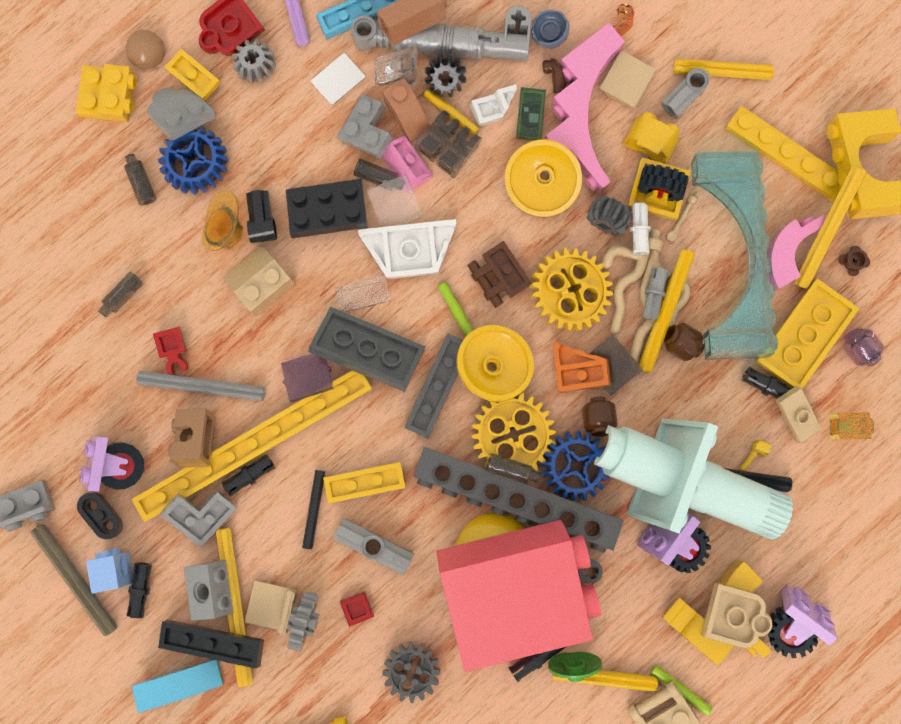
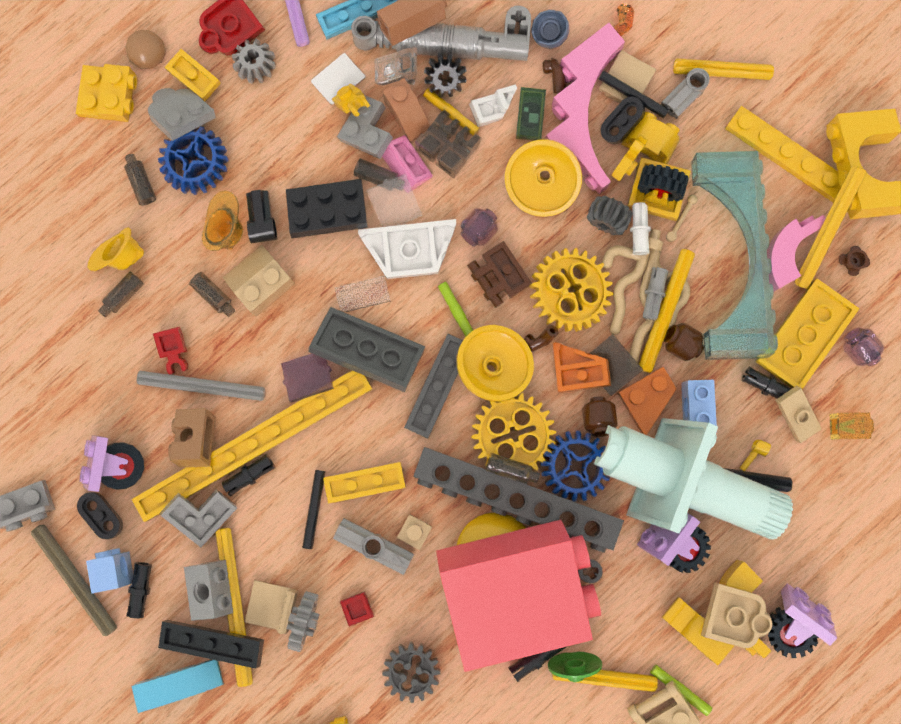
(116, 252): none -> yellow piece
(212, 294): none -> clear smoke cylinder
(350, 99): none -> yellow plate
(414, 532): none -> tan plate
(479, 227): none -> head
(543, 339): none -> reddish brown arm
(622, 120): none -> black plate
(628, 162): none -> yellow plate
(631, 92): none -> black bar
(648, 398): none -> orange wing
(699, 401): none -> light blue brick

